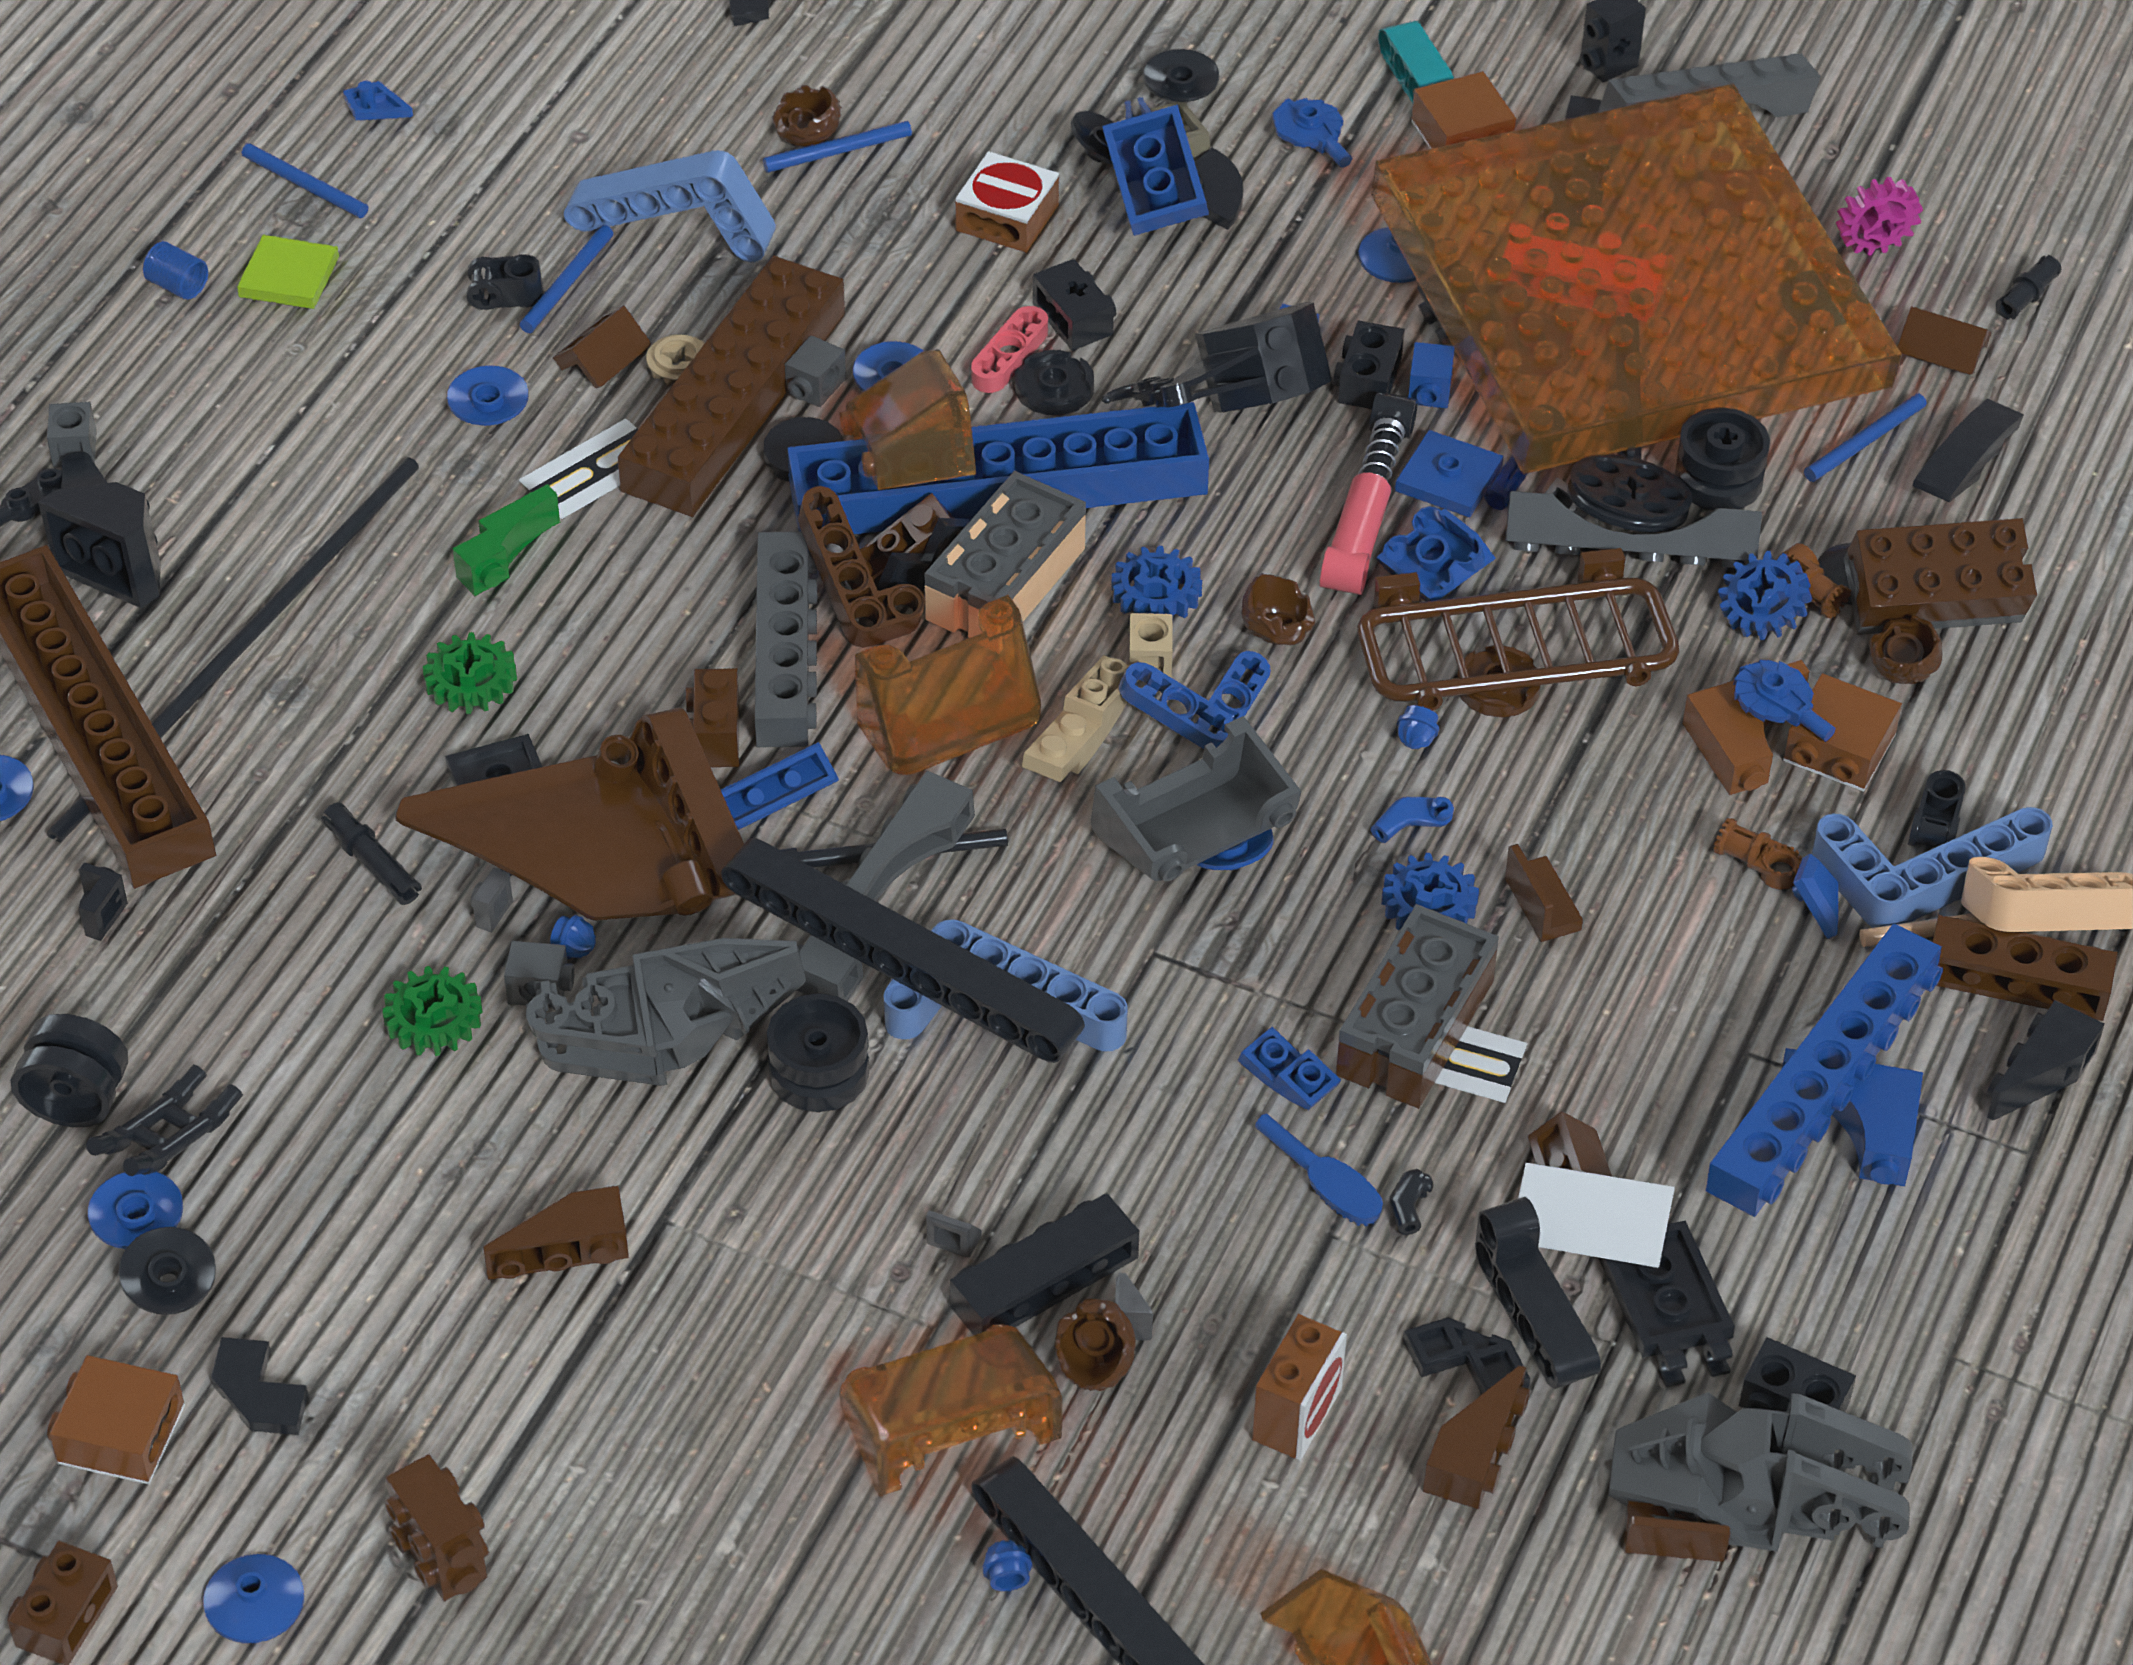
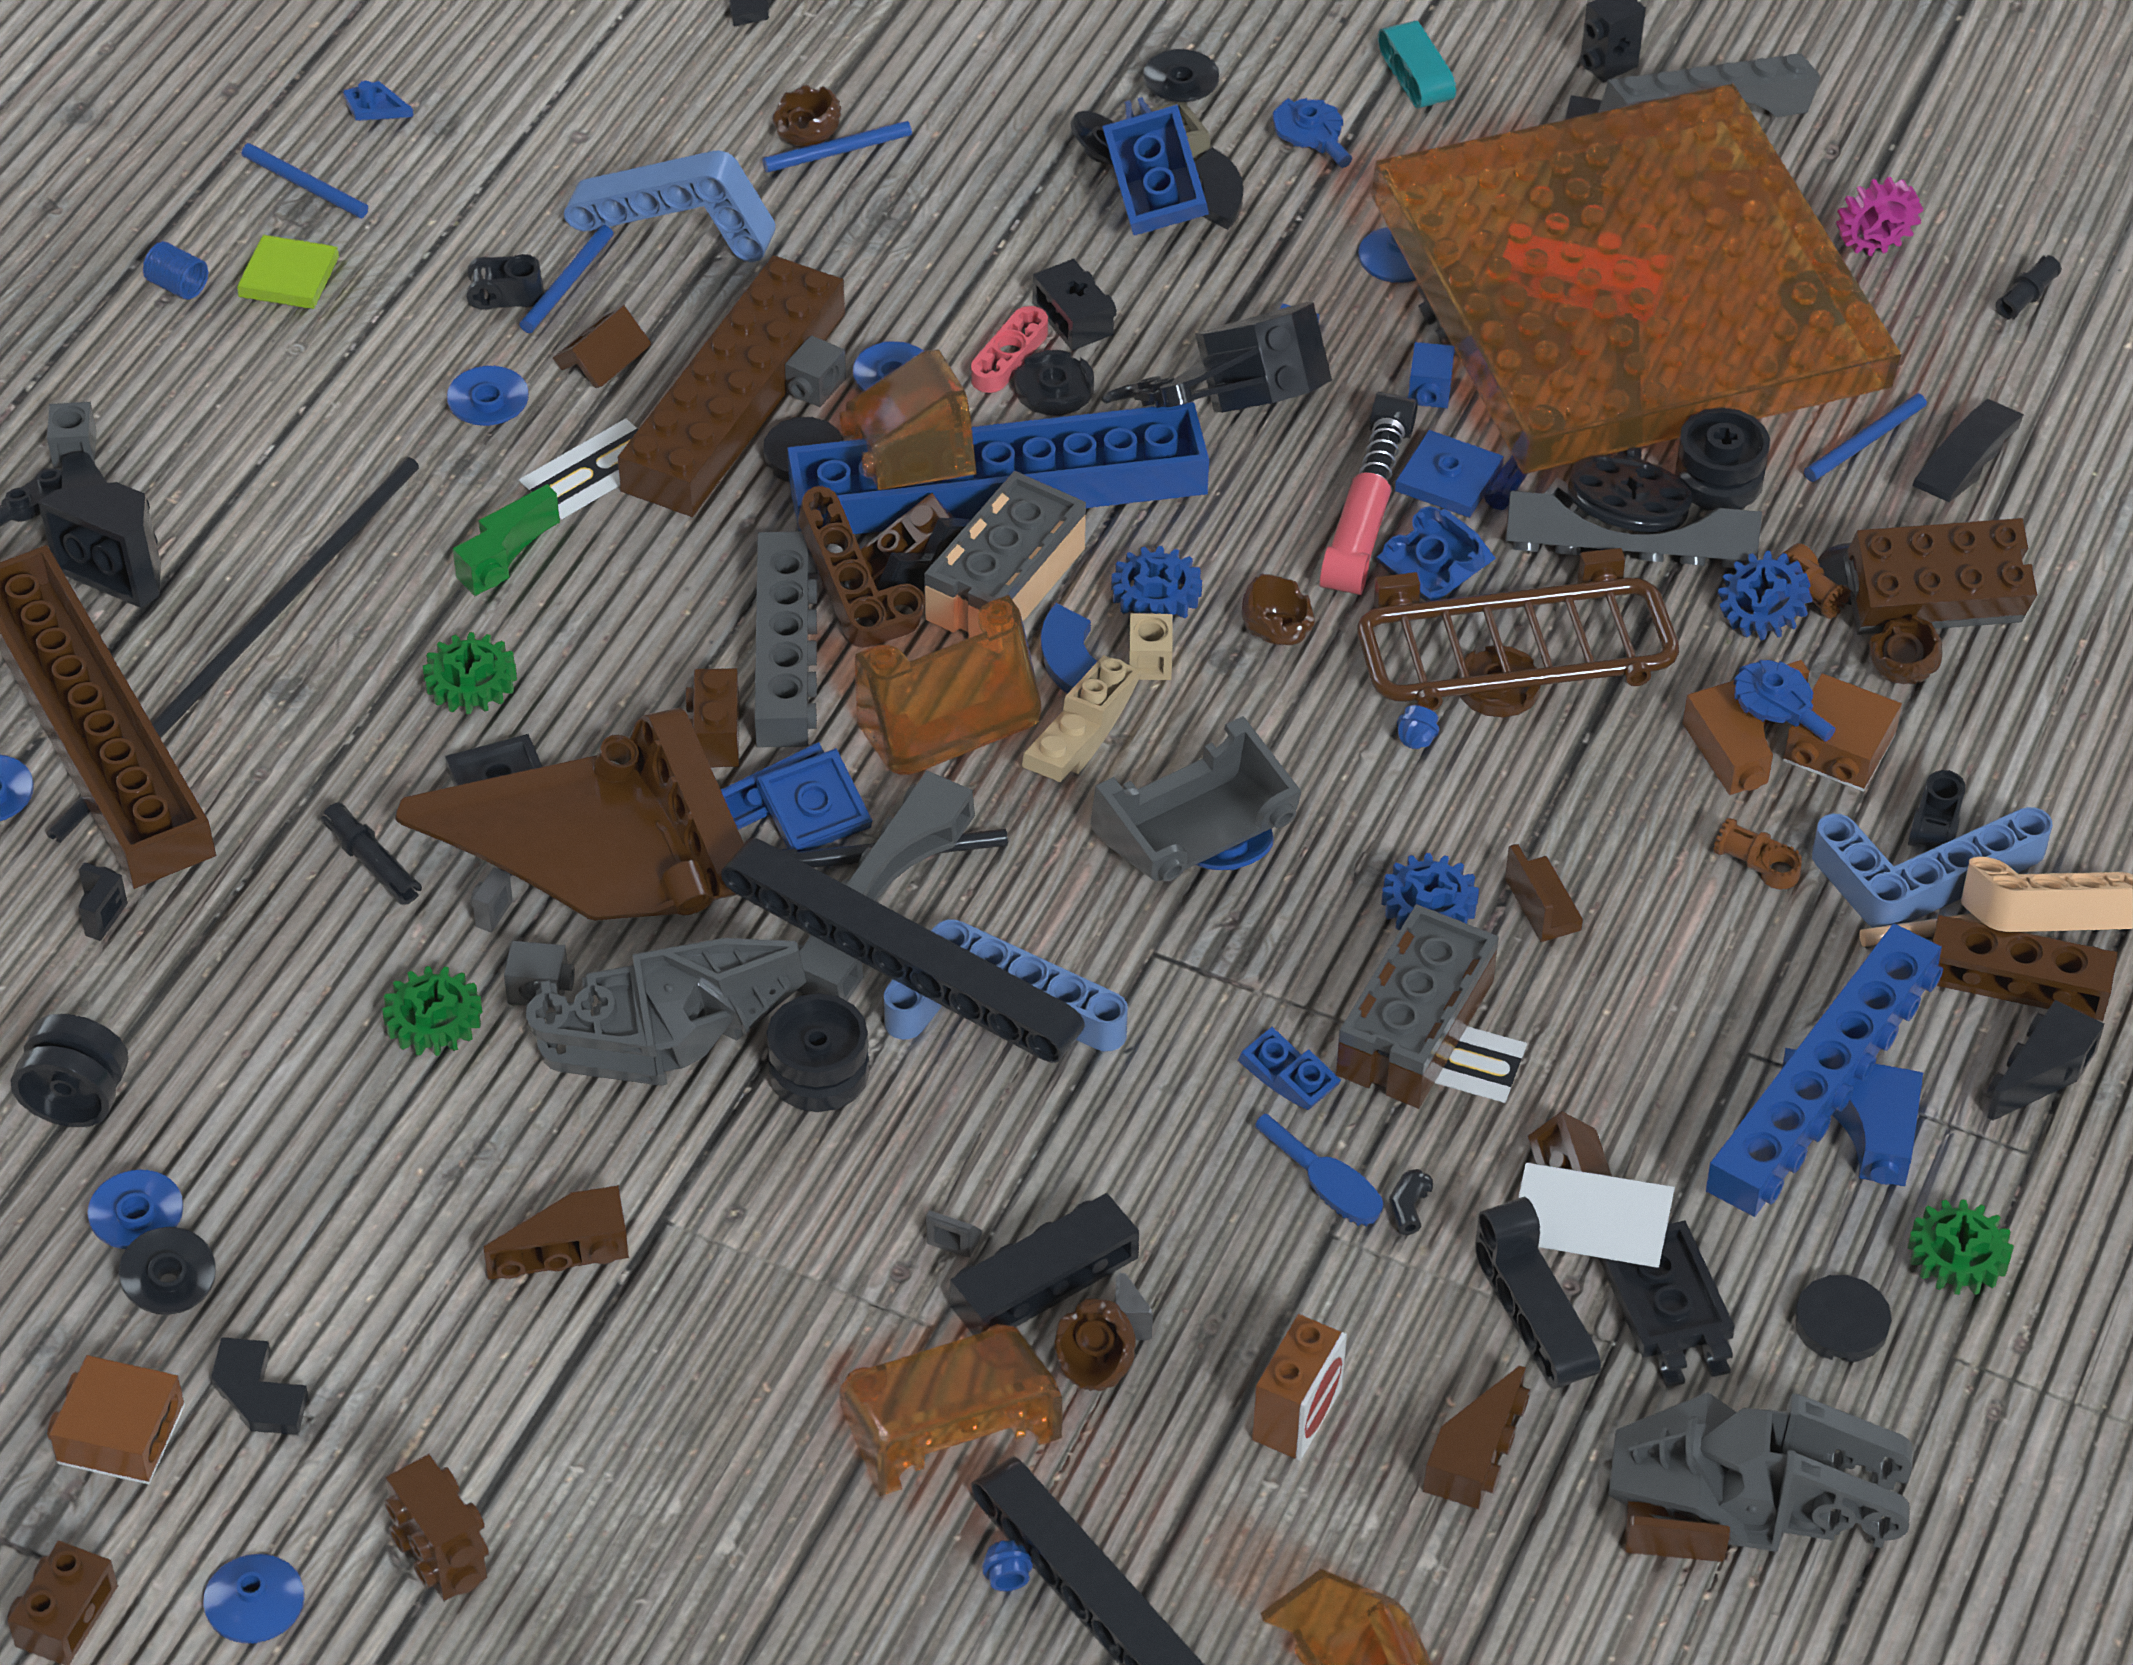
(169, 1109): black piece -> none
(575, 934): blue plate -> none
(670, 350): tan gear -> none
(814, 801): none -> blue tile
(1007, 201): piece -> none
(1064, 647): none -> blue tile
(1211, 712): blue beam -> none
(1369, 364): black brick -> none
(1412, 812): blue arm -> none
(1450, 1344): black tile -> none
(1460, 111): dark orange piece -> none
(1795, 1374): black brick -> none
(1820, 892): blue piece -> none
(1843, 1318): none -> black tile
(1942, 1235): none -> green gear
(1943, 340): reddish brown panel -> none

